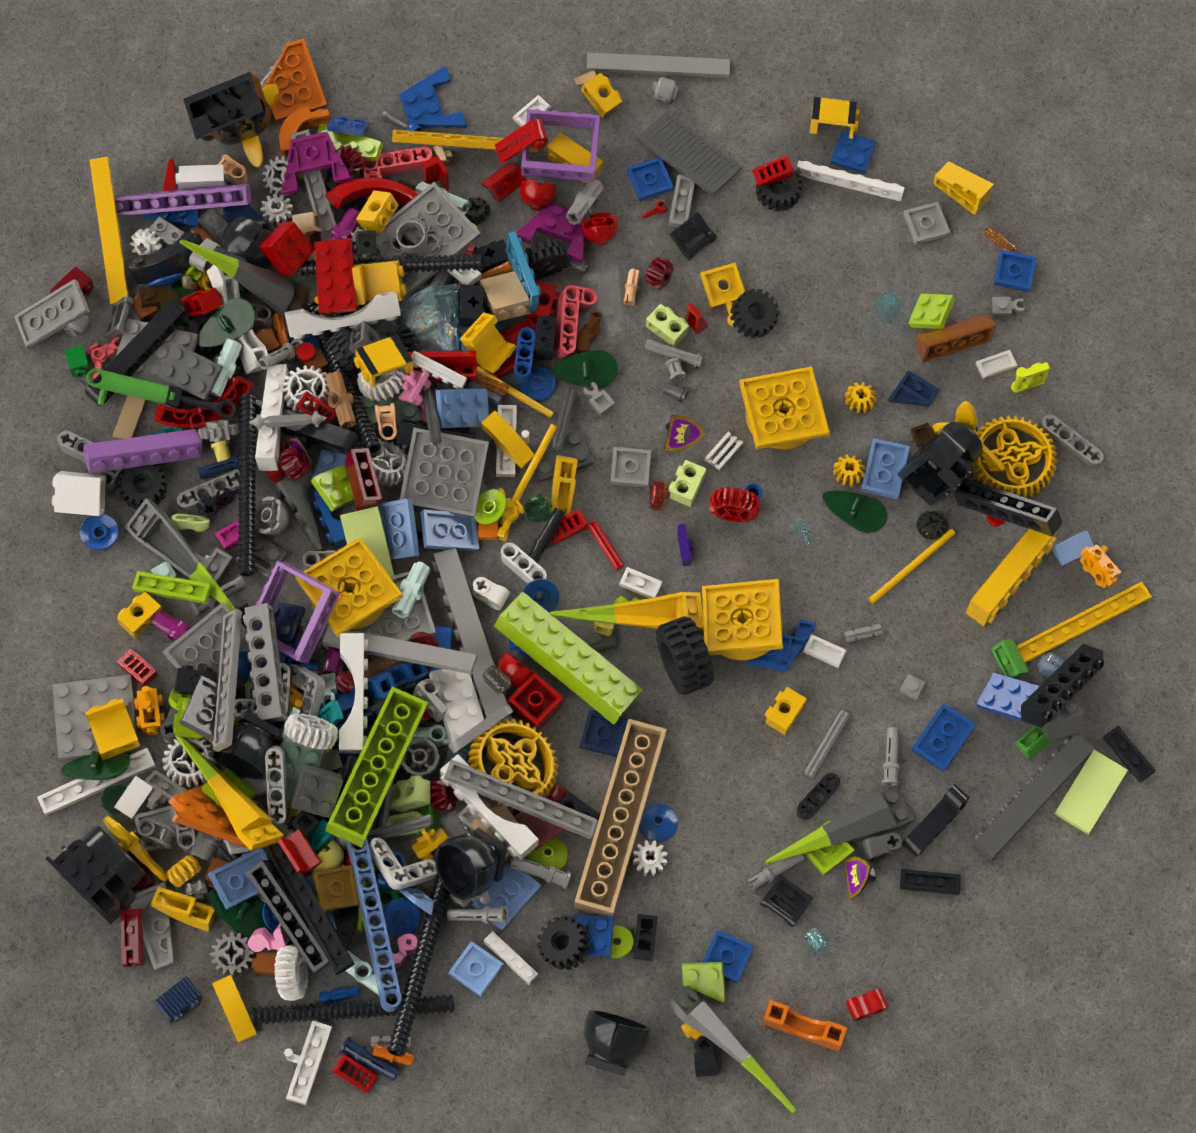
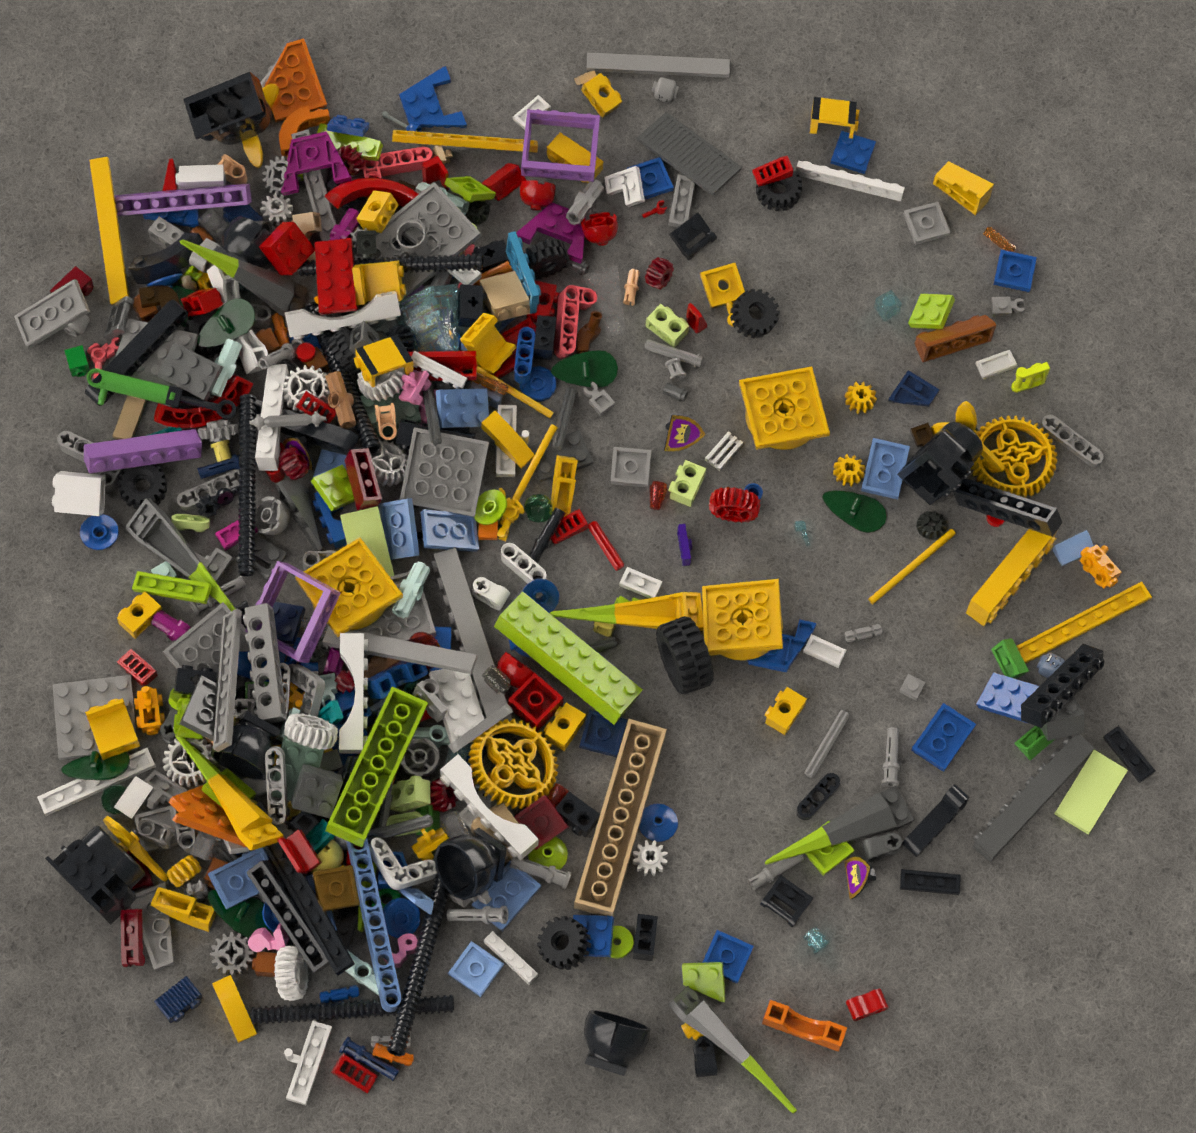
(145, 242): white gear -> none
(469, 188): none -> lime plate
(520, 799): light grey tile -> none
(530, 134): red door -> none
(562, 737): none -> yellow brick
(629, 183): none -> white plate

